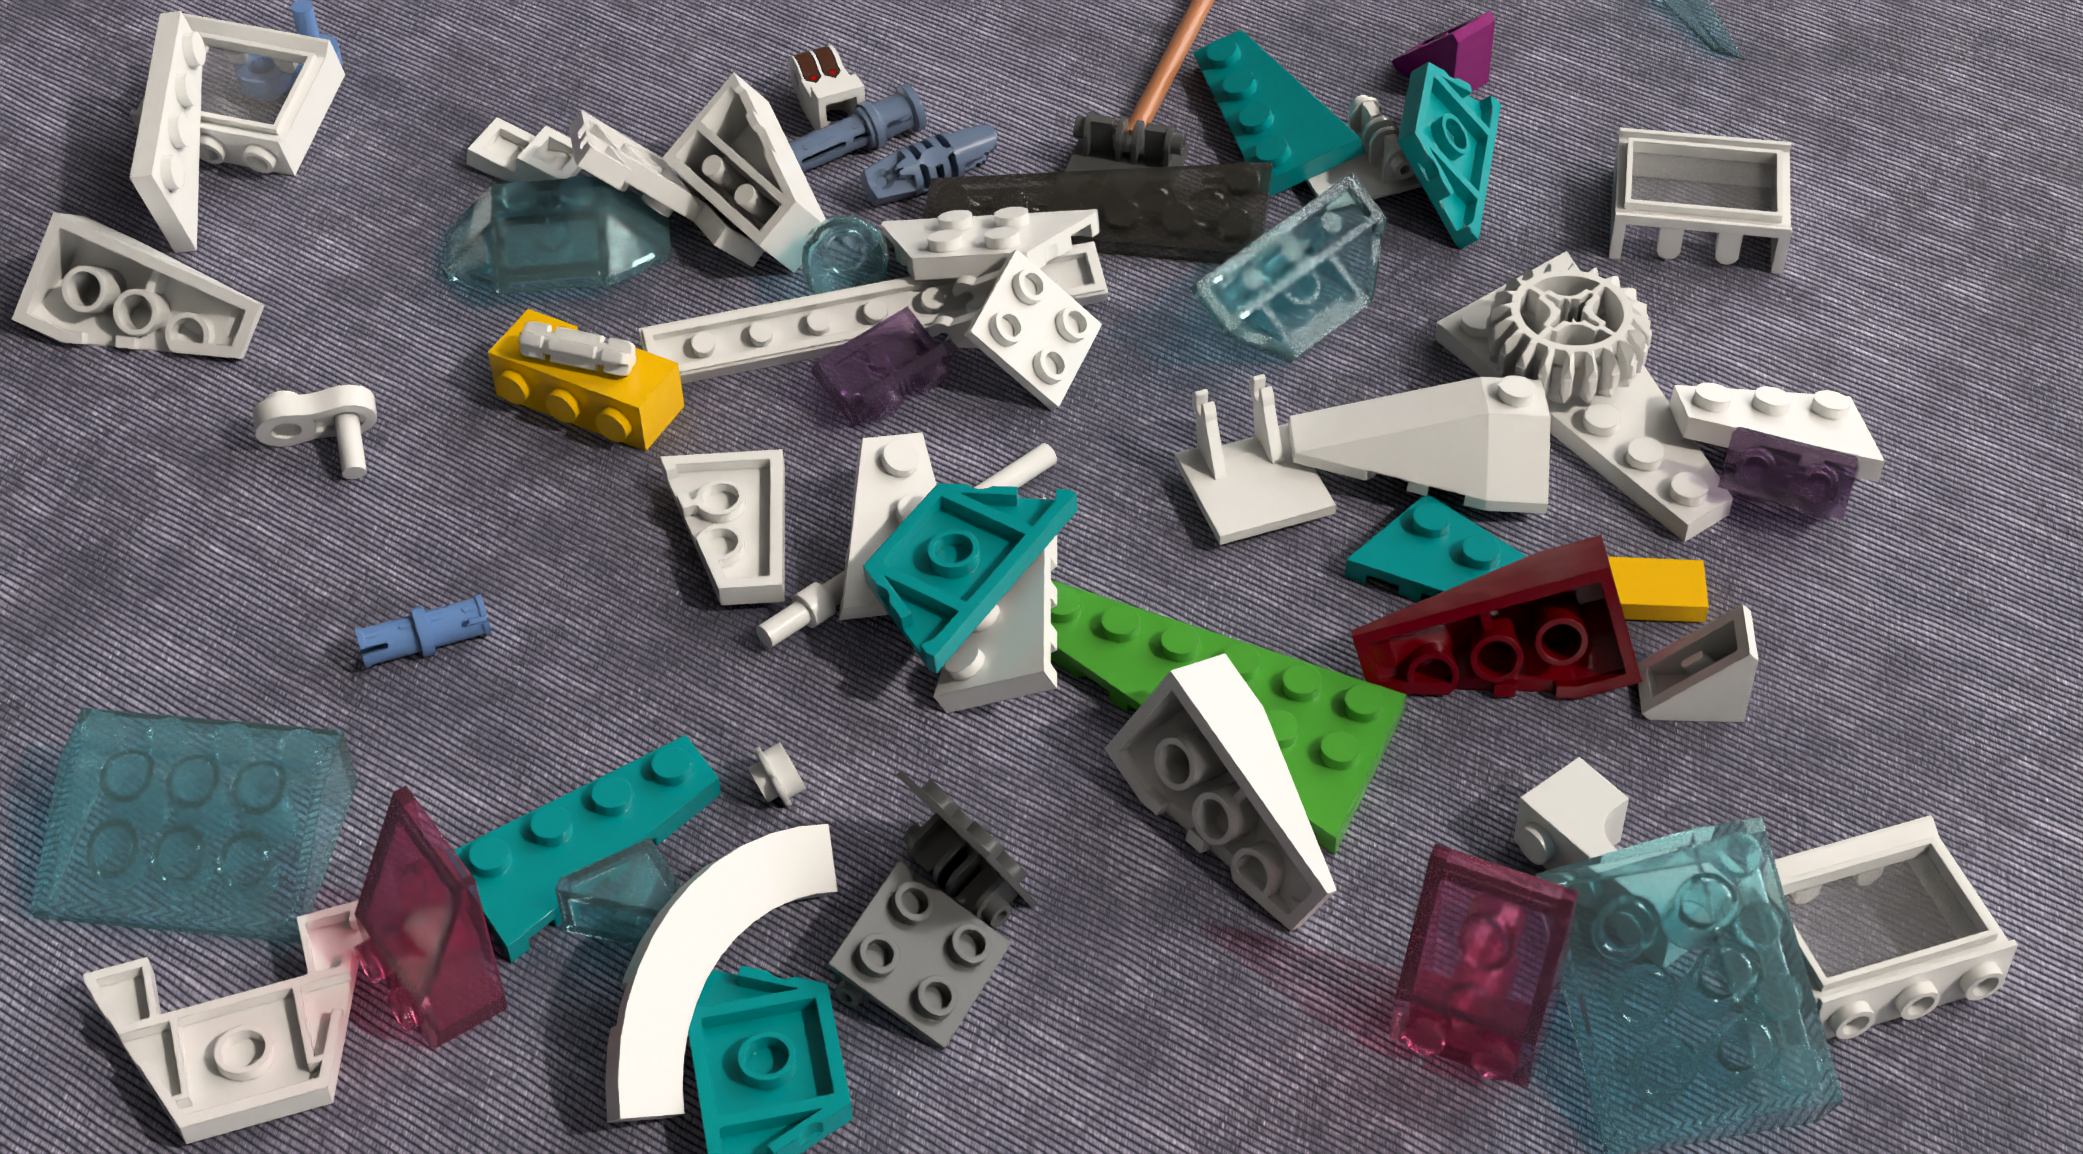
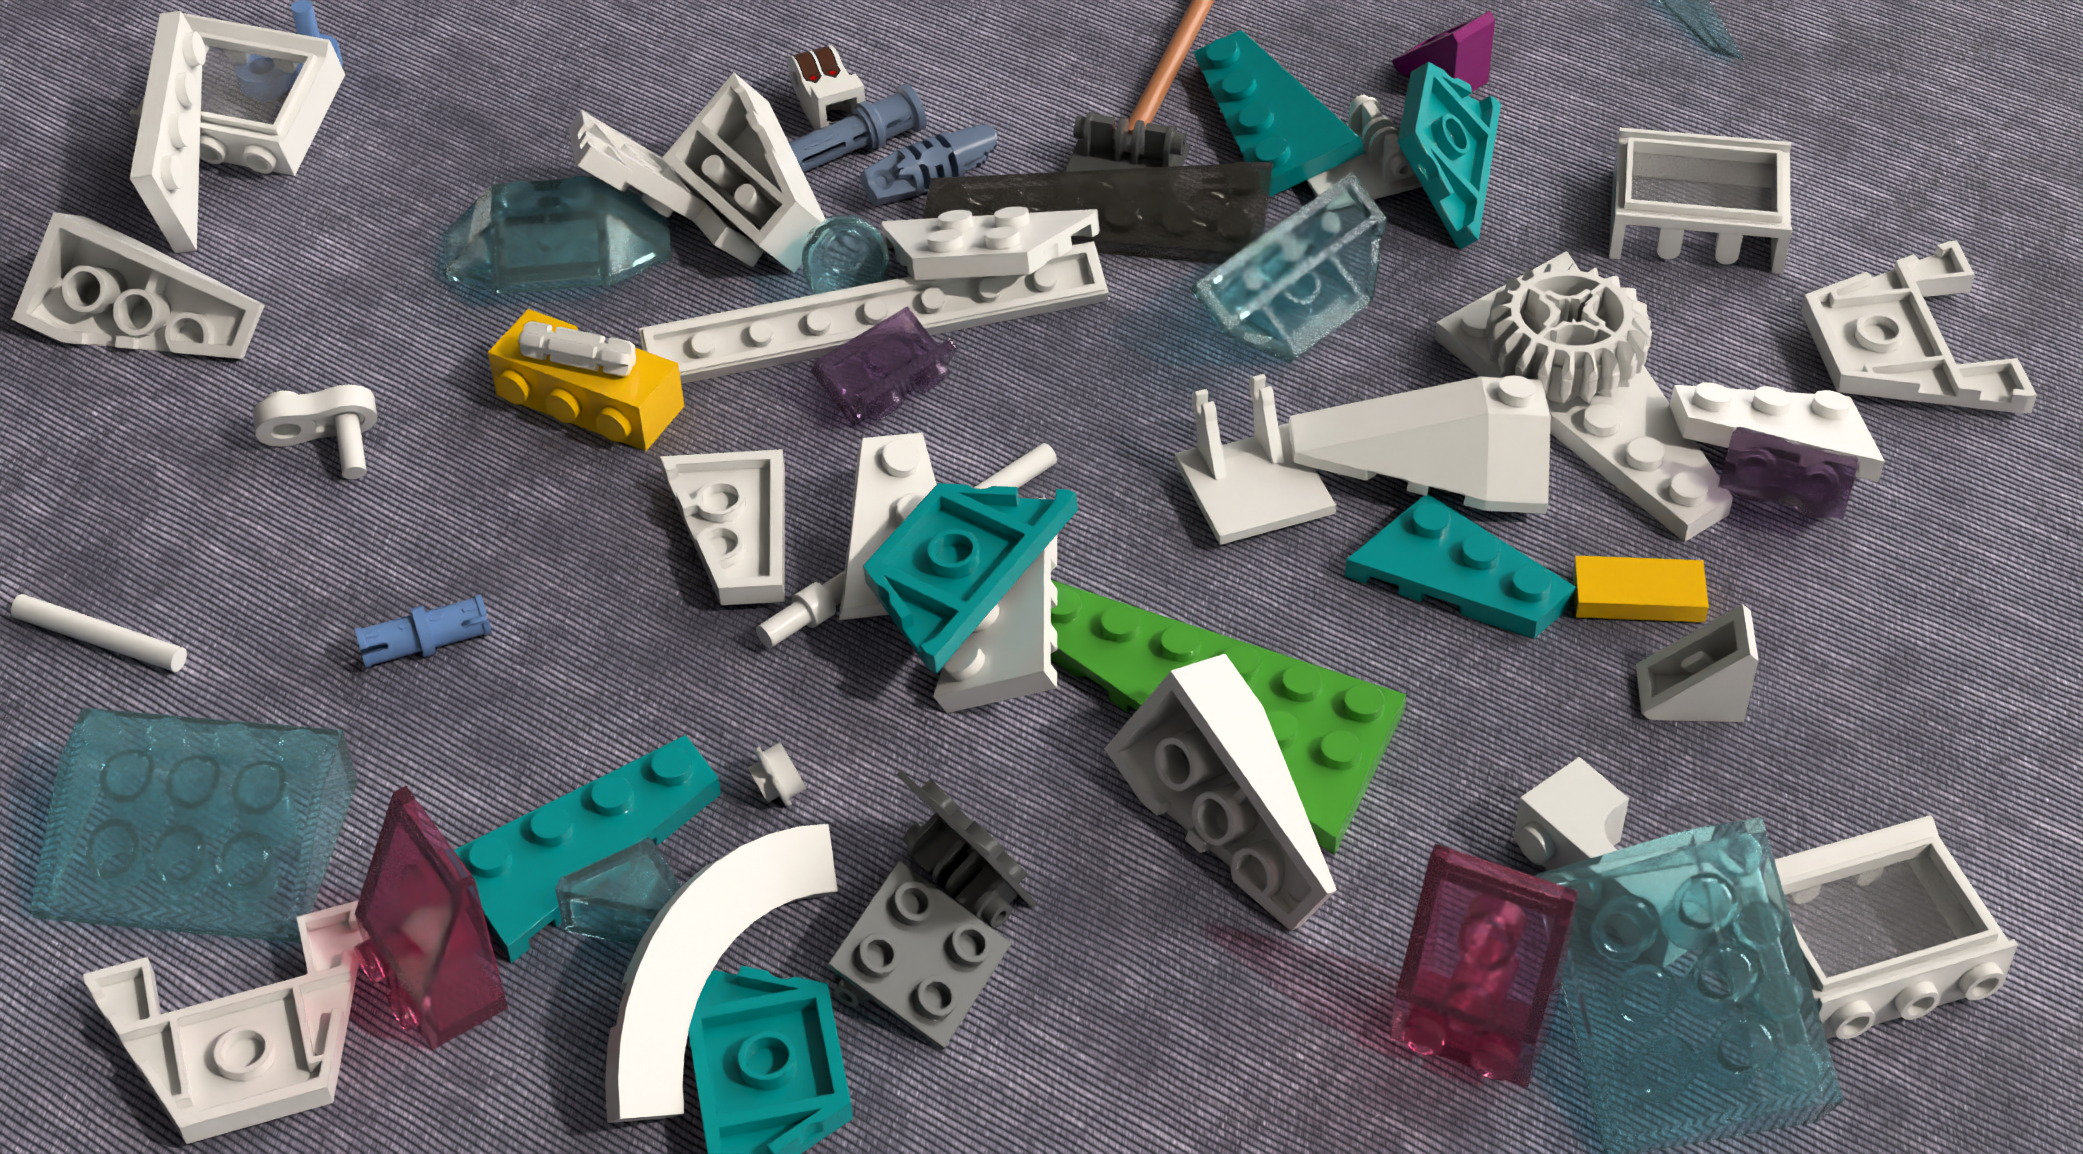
(98, 632): none -> white bar
(520, 156): white slope -> none
(1023, 327): white plate -> none
(1520, 628): dark red wedge -> none
(1887, 344): none -> white wing

